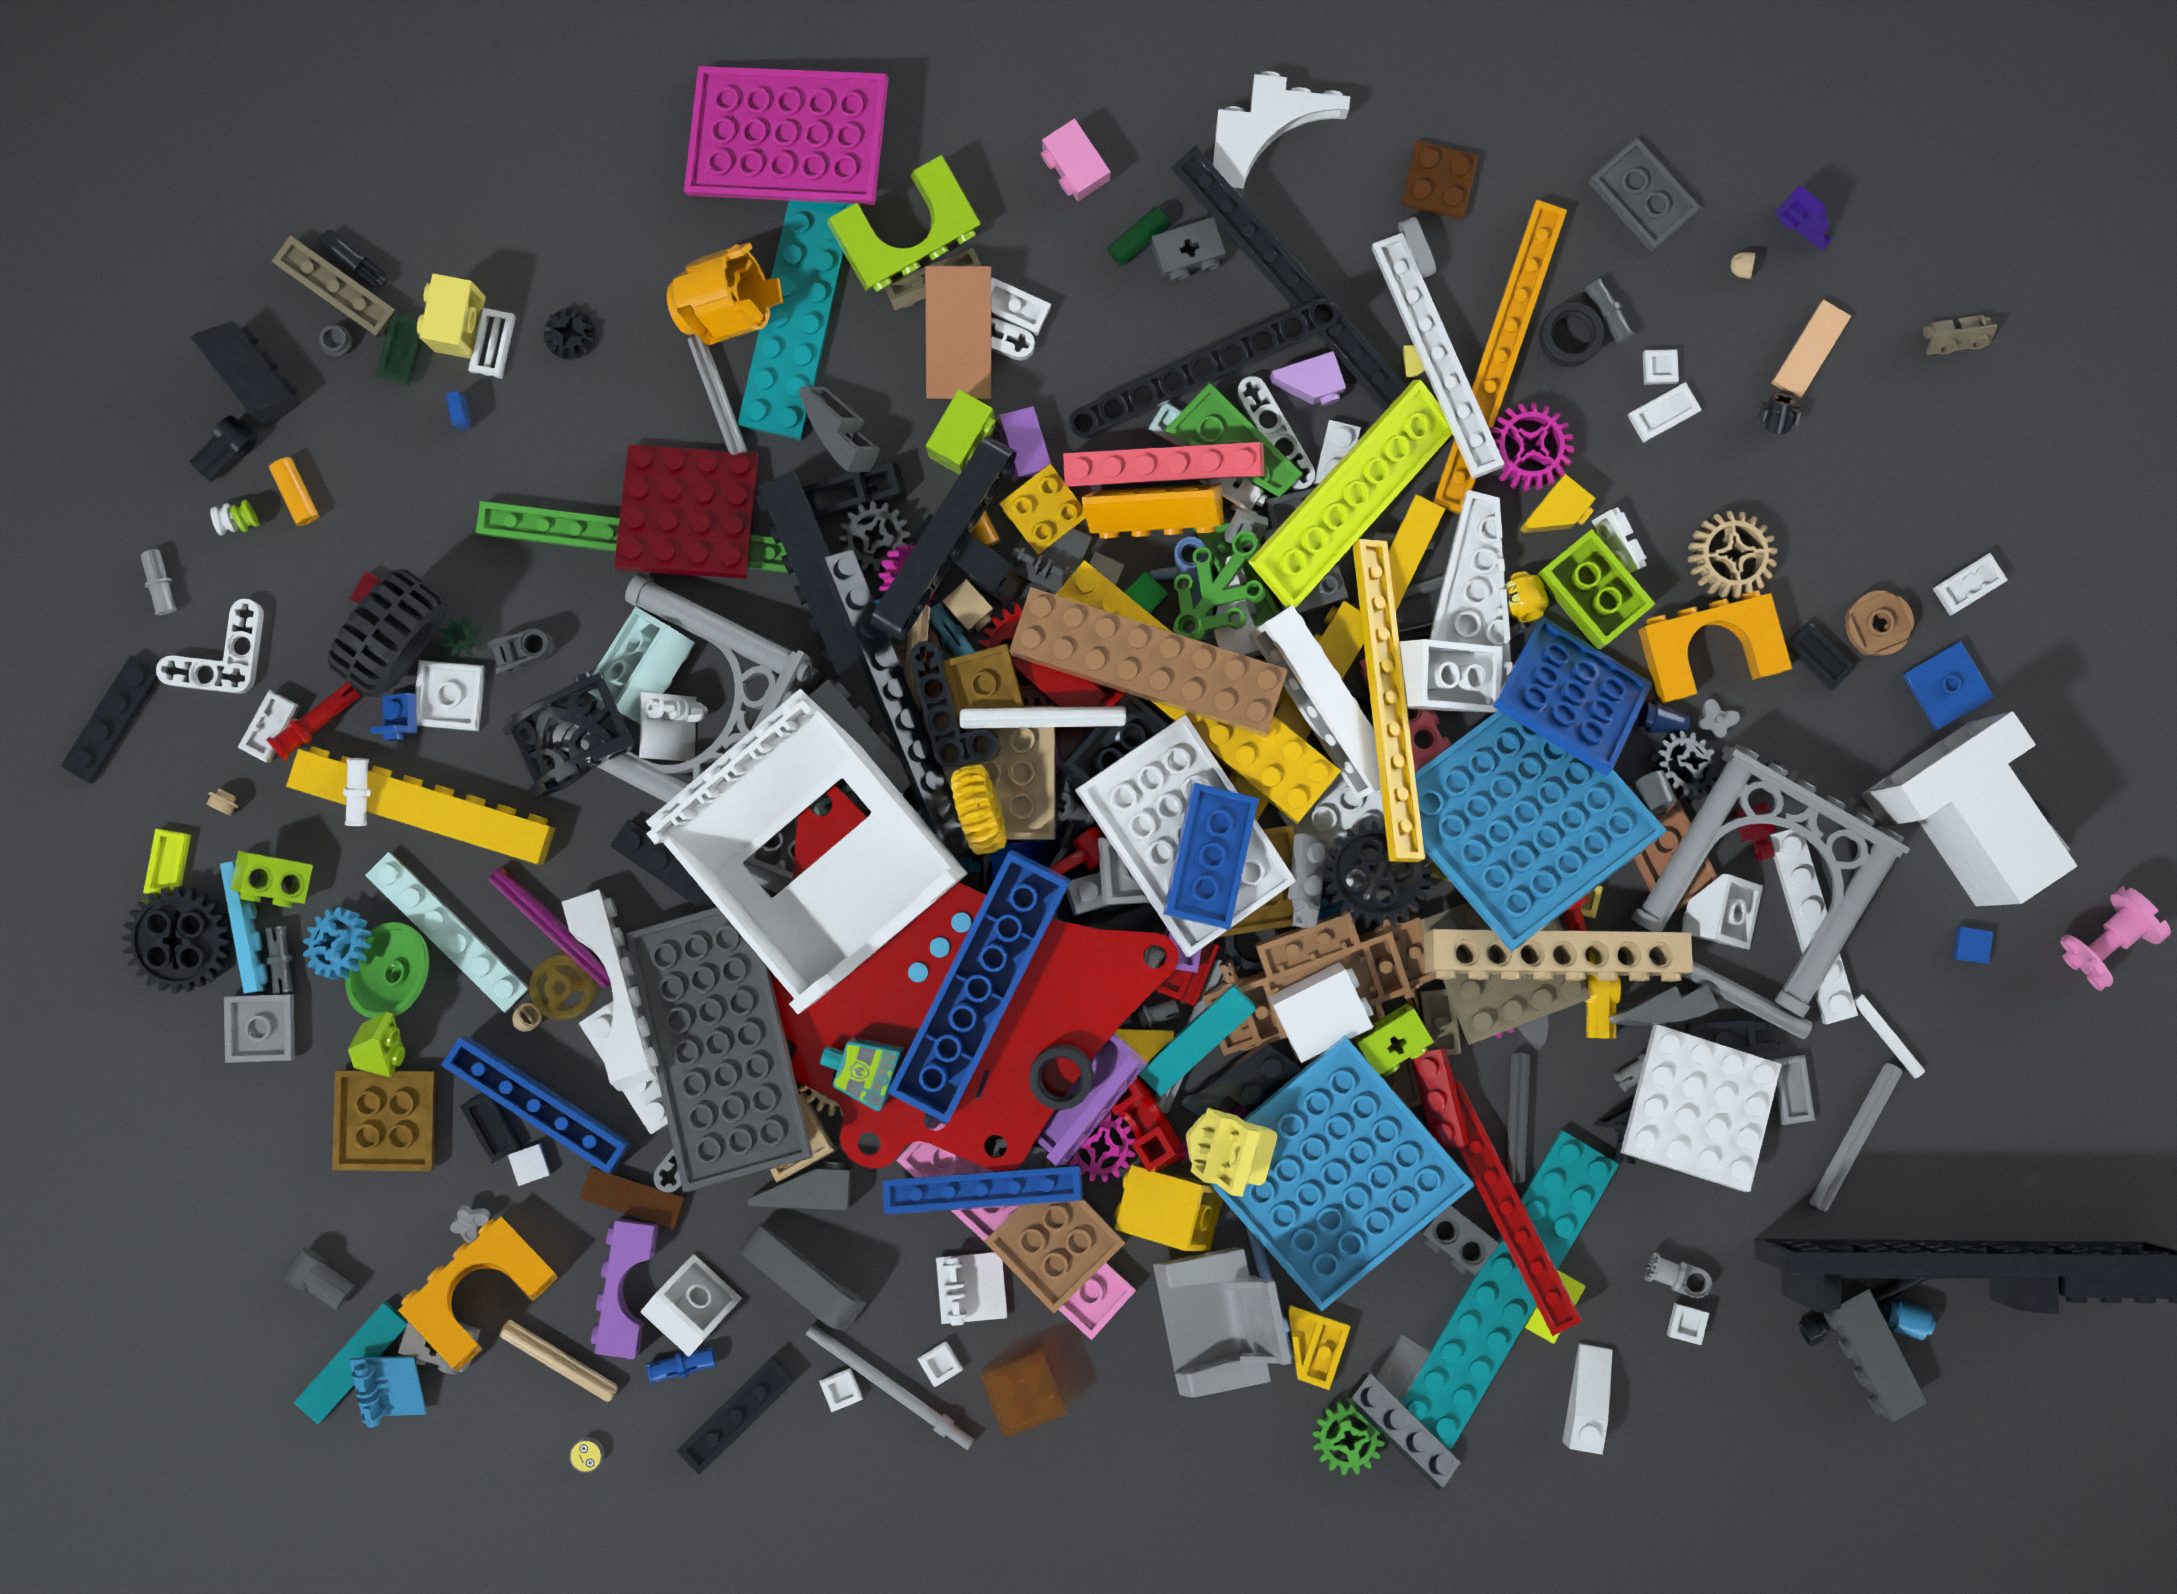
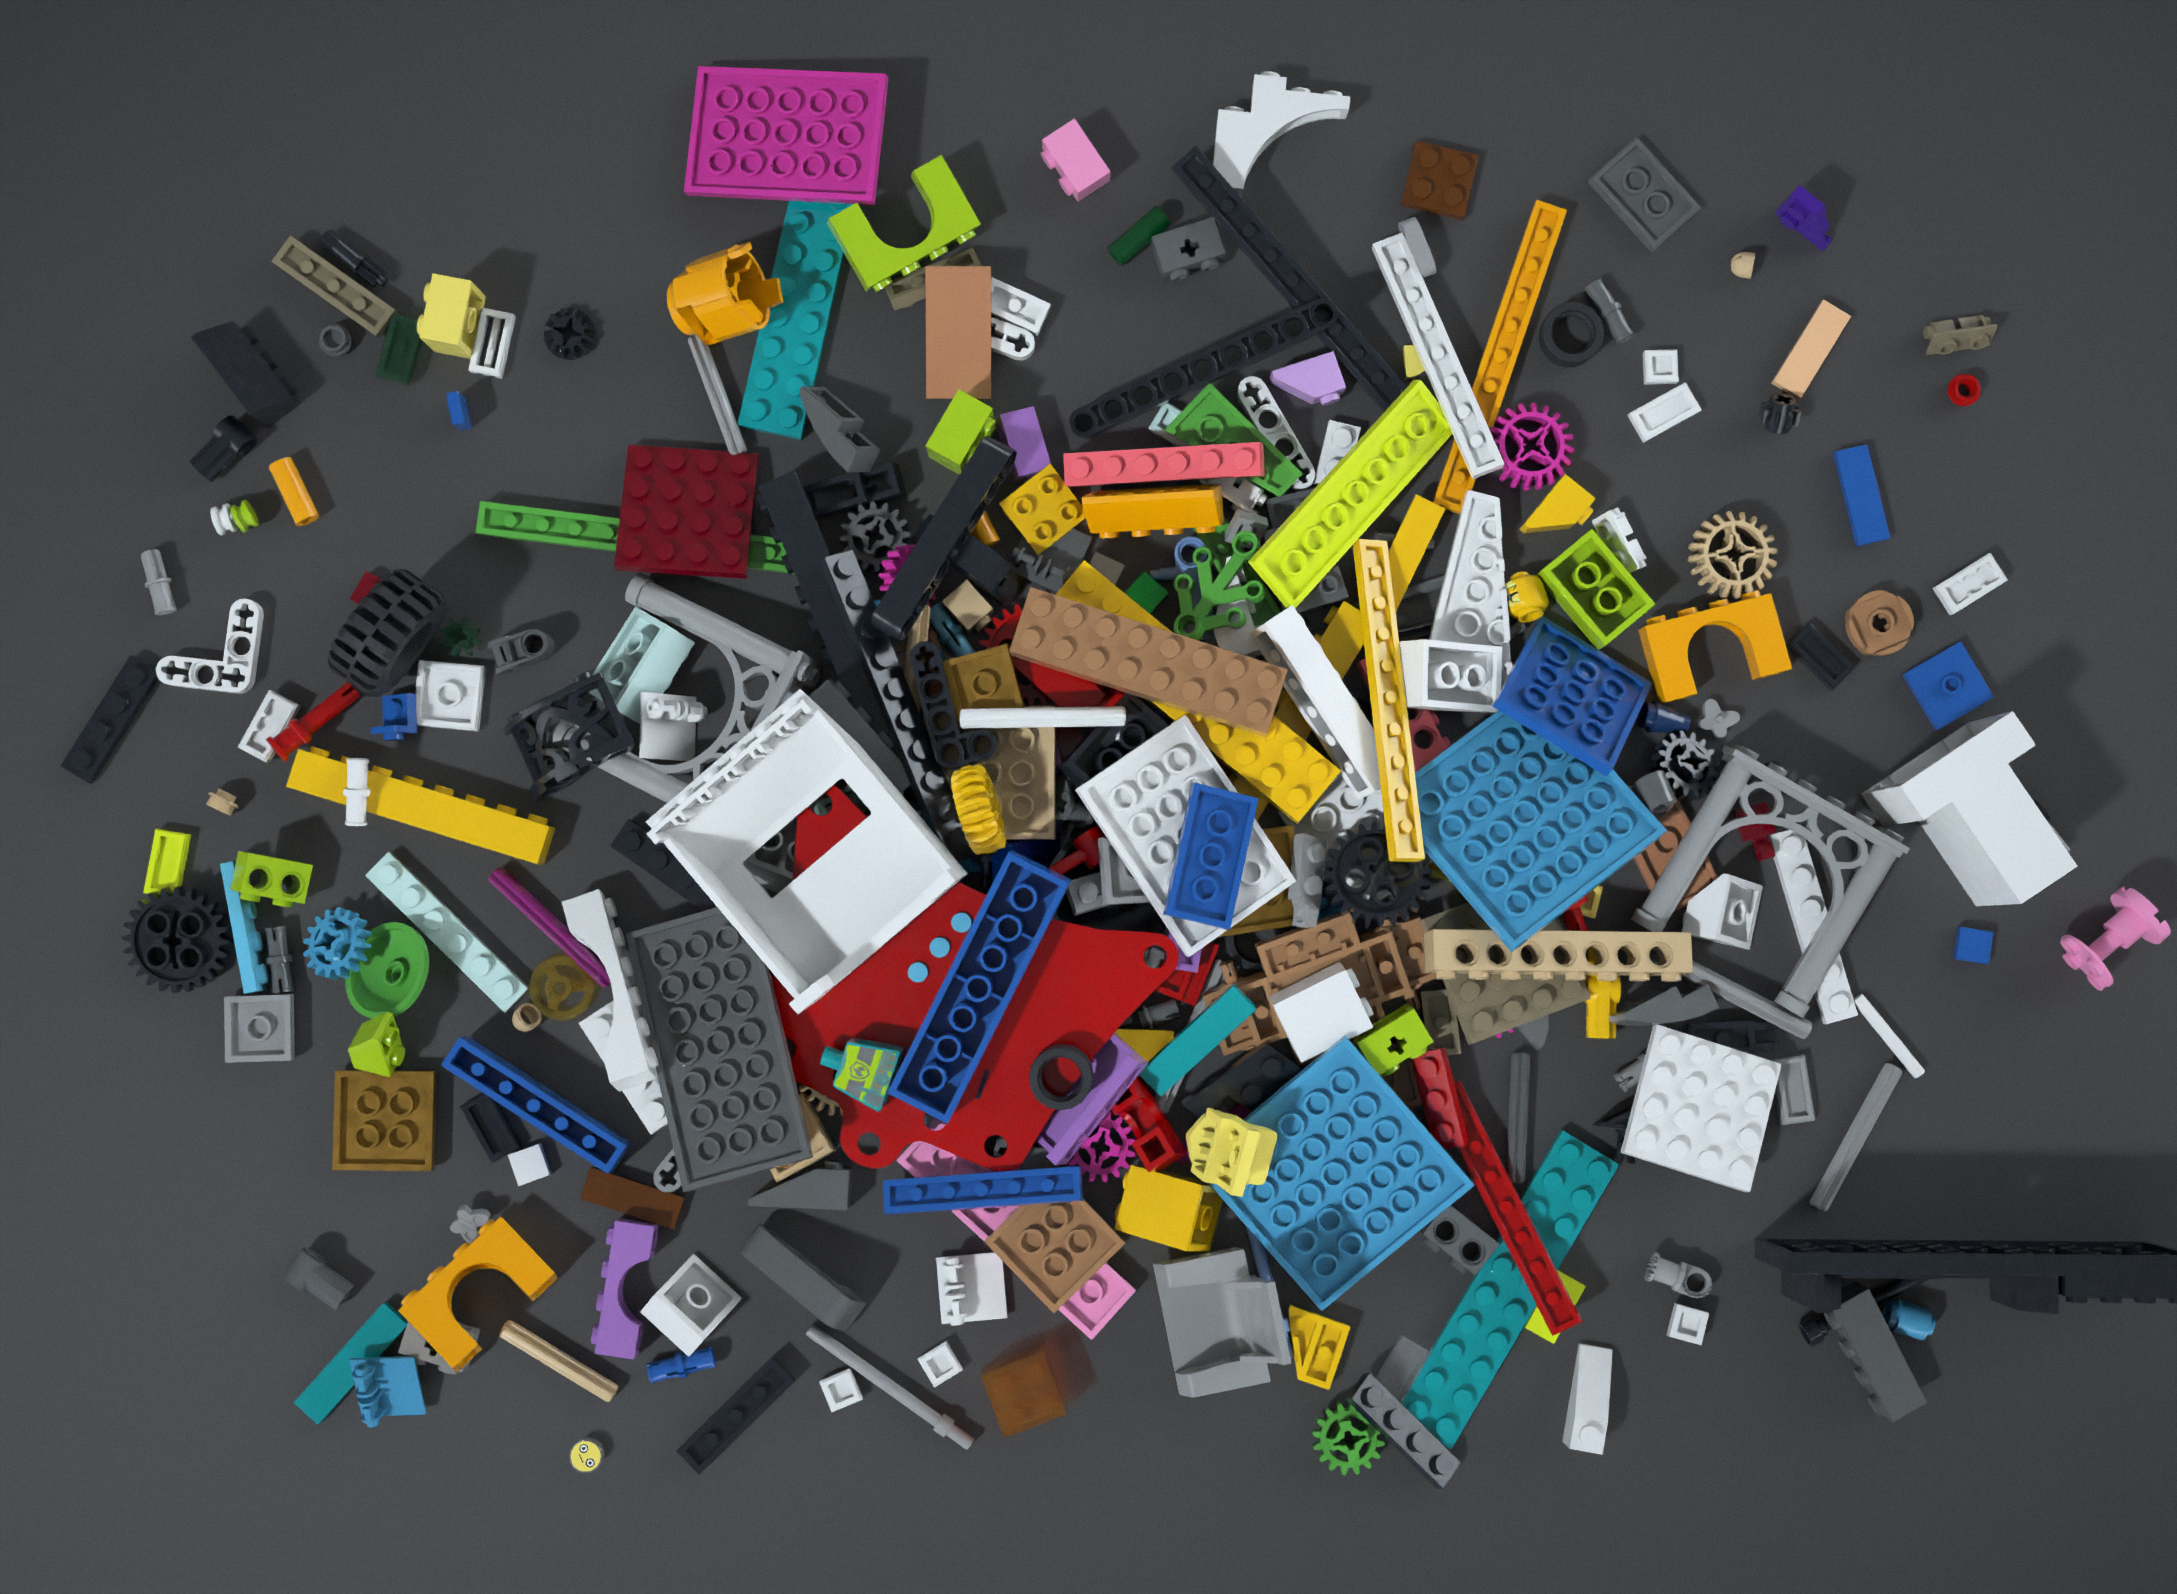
(1861, 495): none -> blue tile
(1972, 386): none -> red plate

